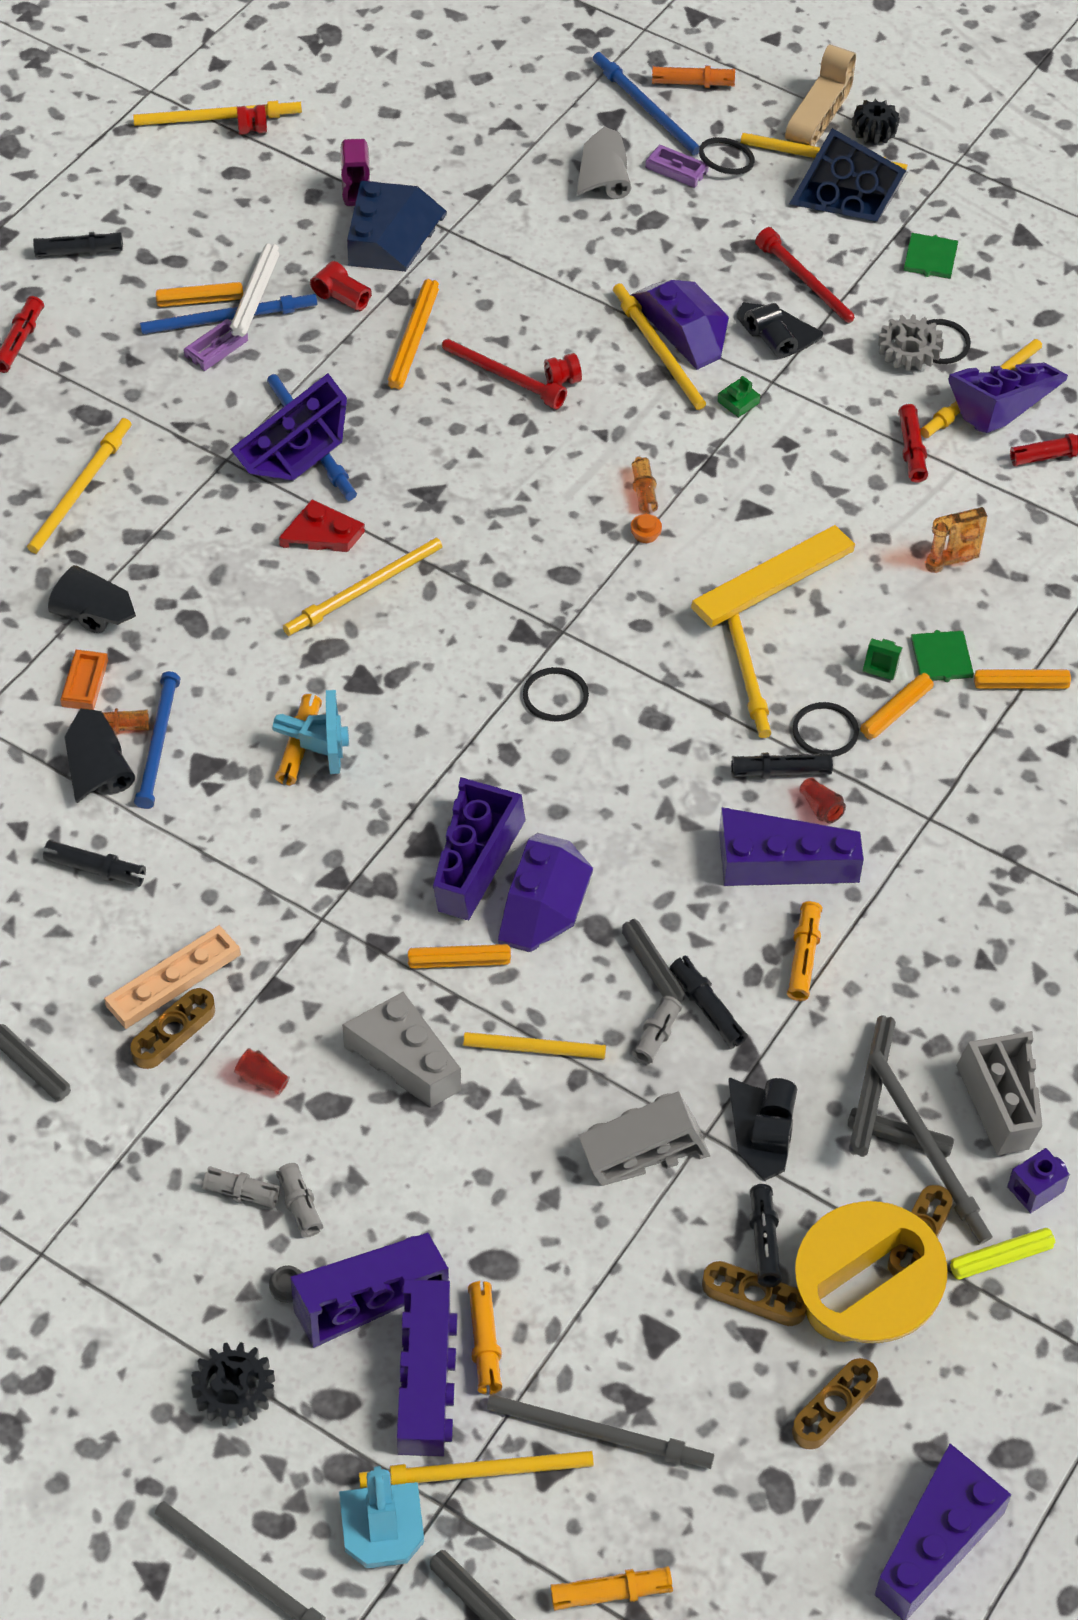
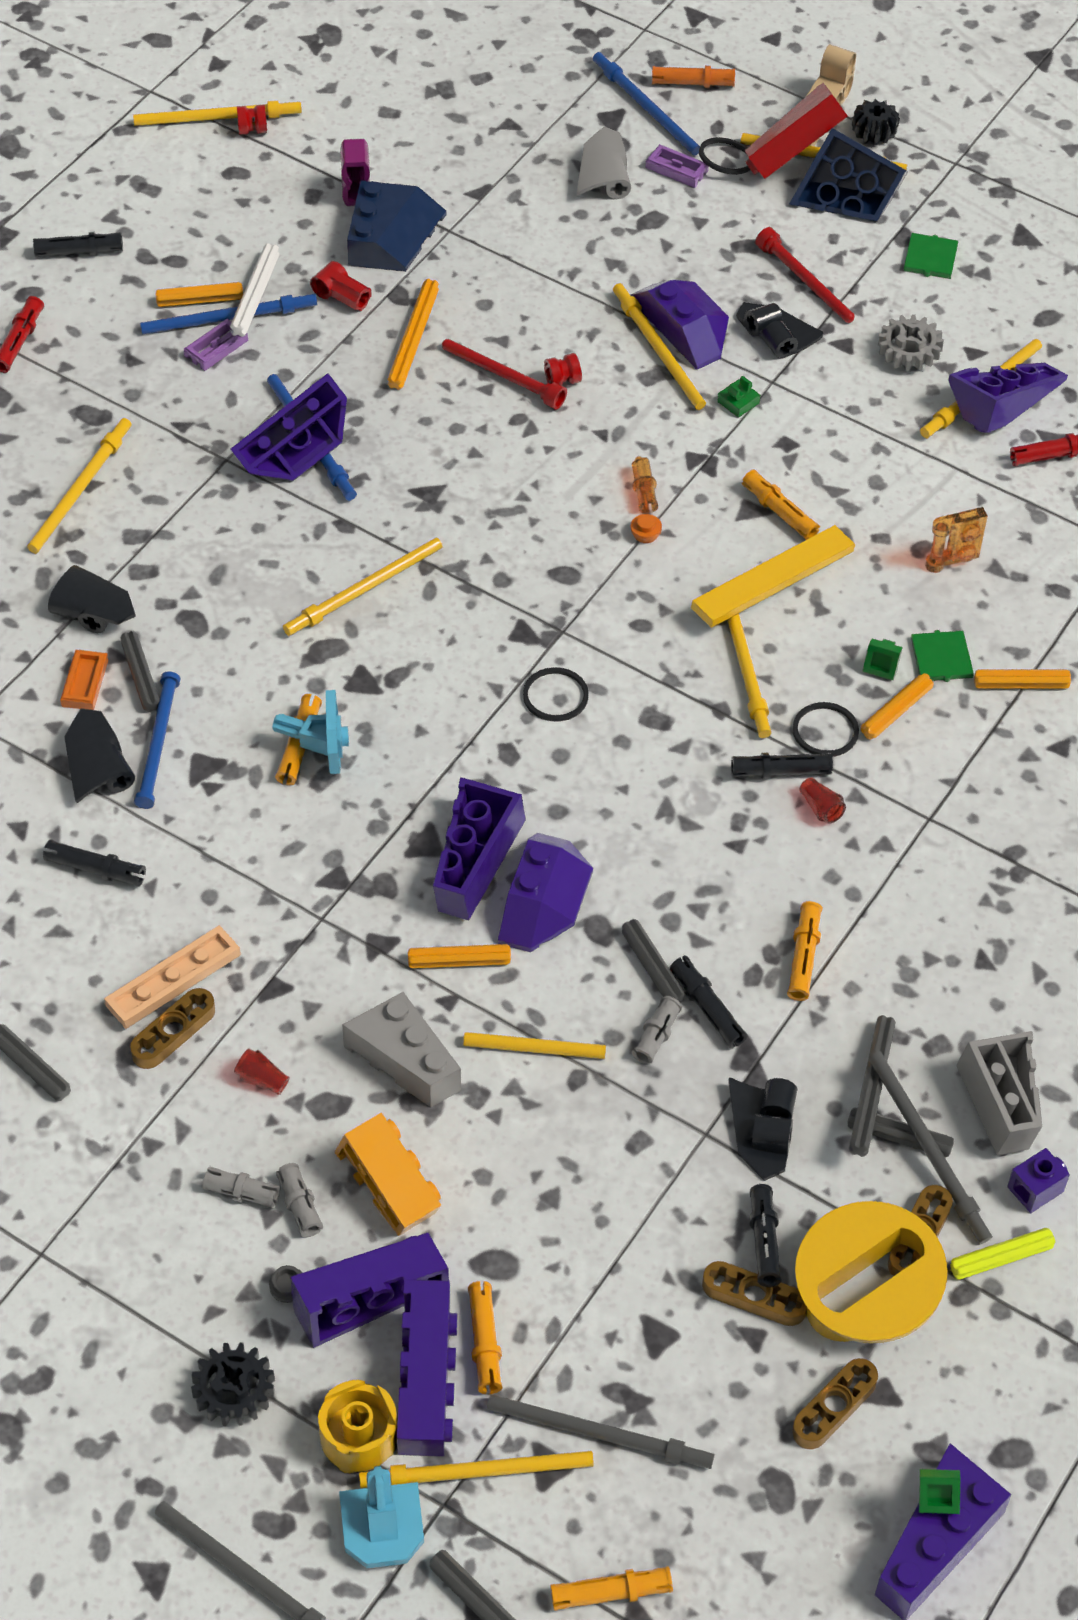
(128, 720): clear orange axle -> none
(140, 671): none -> dark grey axle
(322, 529): red wing -> none
(363, 1446): none -> yellow brick
(389, 1173): none -> light orange wedge
(643, 1139): light grey wedge -> none
(771, 496): none -> light orange pin
(786, 851): dark purple wedge -> none
(795, 131): none -> red slope
(914, 450): red pin -> none
(939, 1491): none -> green tile
(959, 328): black piece -> none

